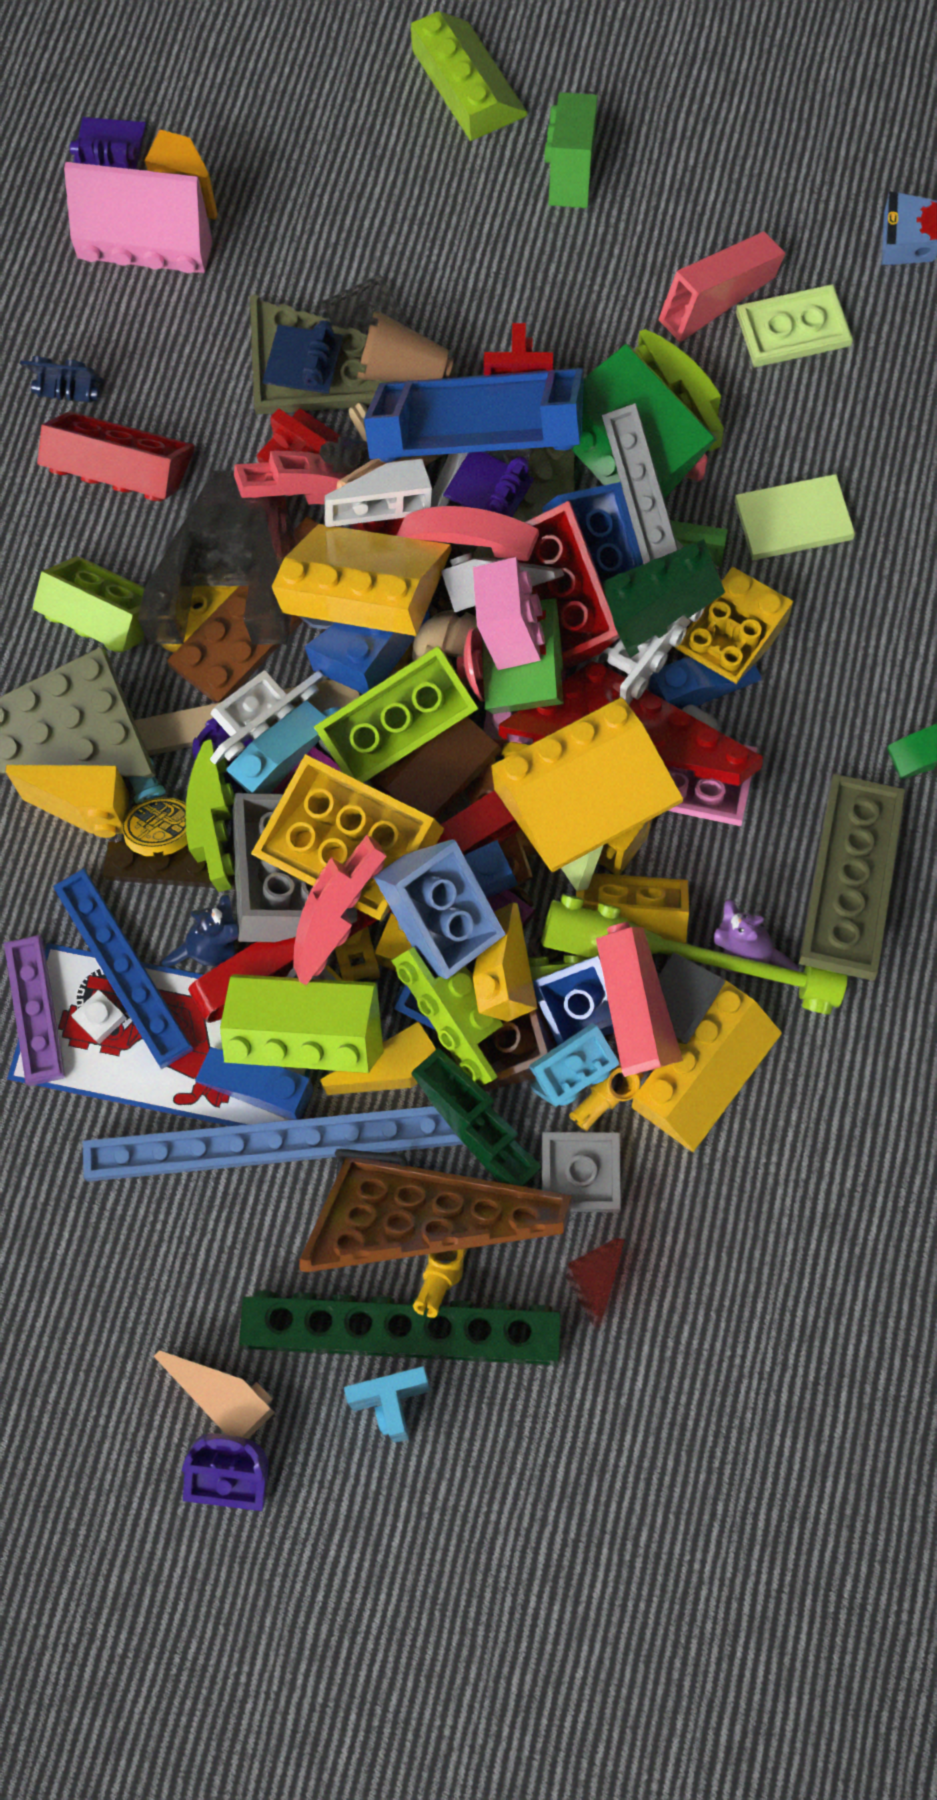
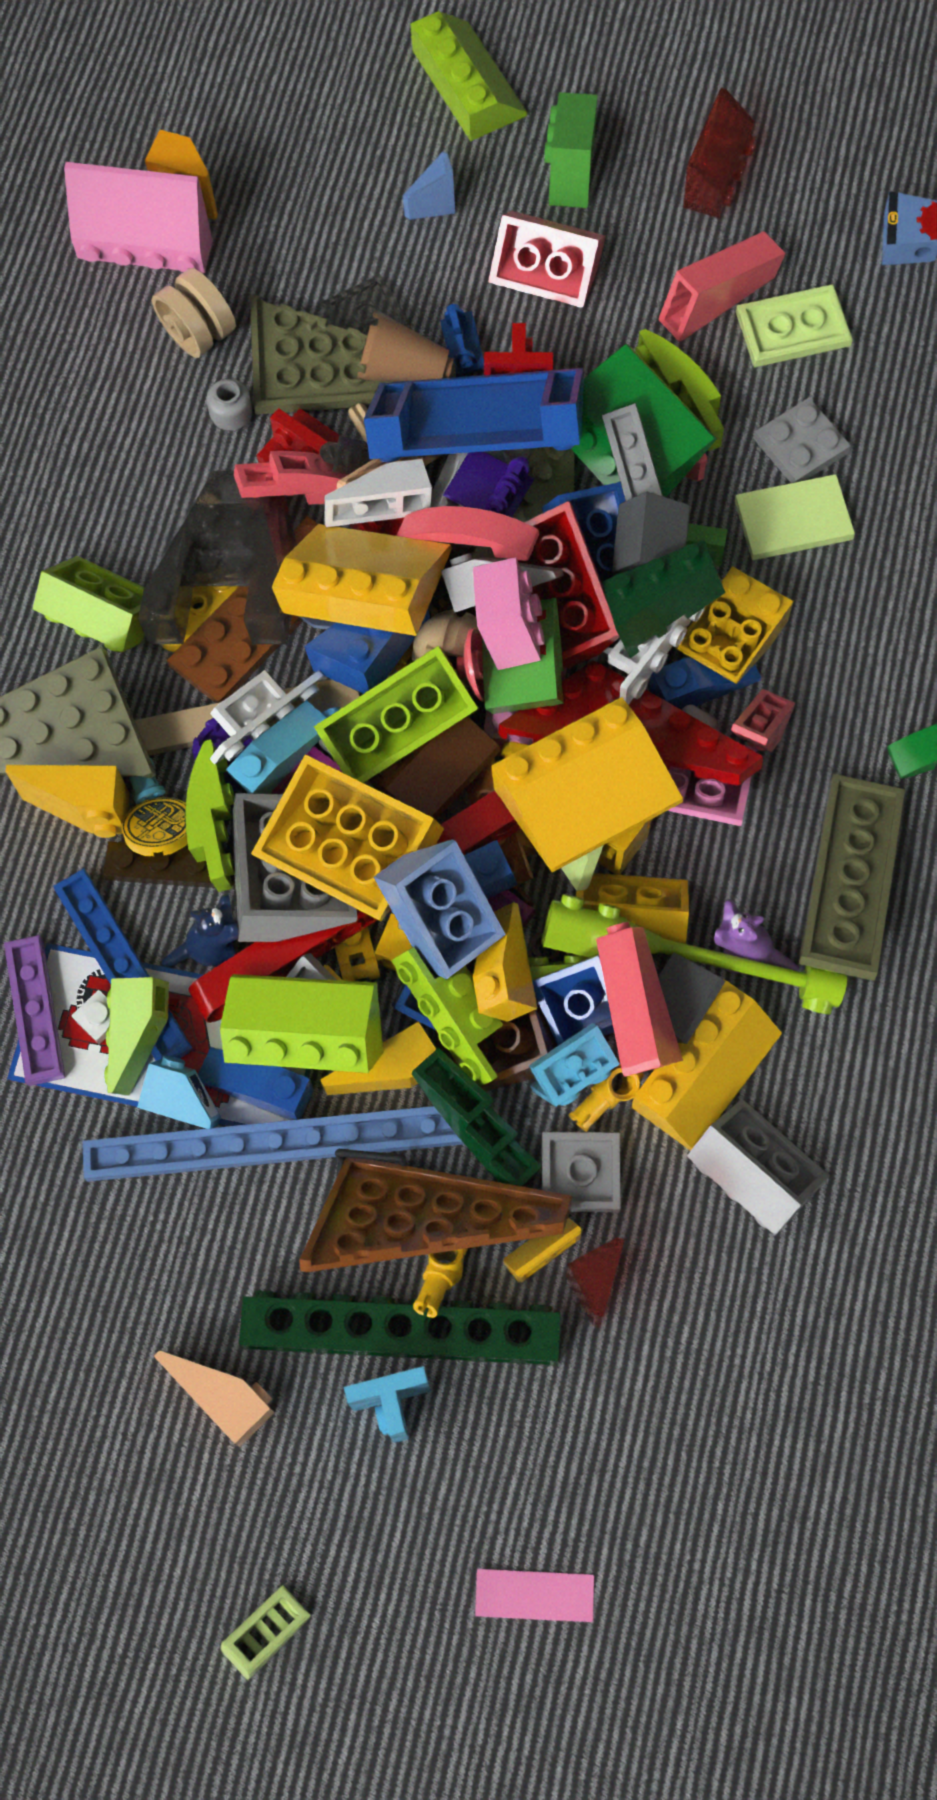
(53, 378): dark blue hinge -> none
(108, 143): dark purple hinge -> none
(114, 455): slope -> none
(136, 1021): none -> lime slope
(177, 1093): none -> medium azure slope
(193, 312): none -> tan wheel
(226, 1472): dark purple slope -> none
(229, 404): none -> light grey head
(242, 1633): none -> yellowish green slope
(303, 357): dark blue hinge -> none
(324, 917): coral slope -> none
(432, 191): none -> medium blue slope
(462, 340): none -> blue hinge
(534, 1595): none -> bright pink sticker
(540, 1251): none -> yellow slope
(546, 258): none -> coral slope
(648, 529): none -> dark grey slope
(719, 157): none -> clear red slope
(757, 1166): none -> light grey slope
(764, 721): none -> coral slope
(801, 442): none -> light grey plate

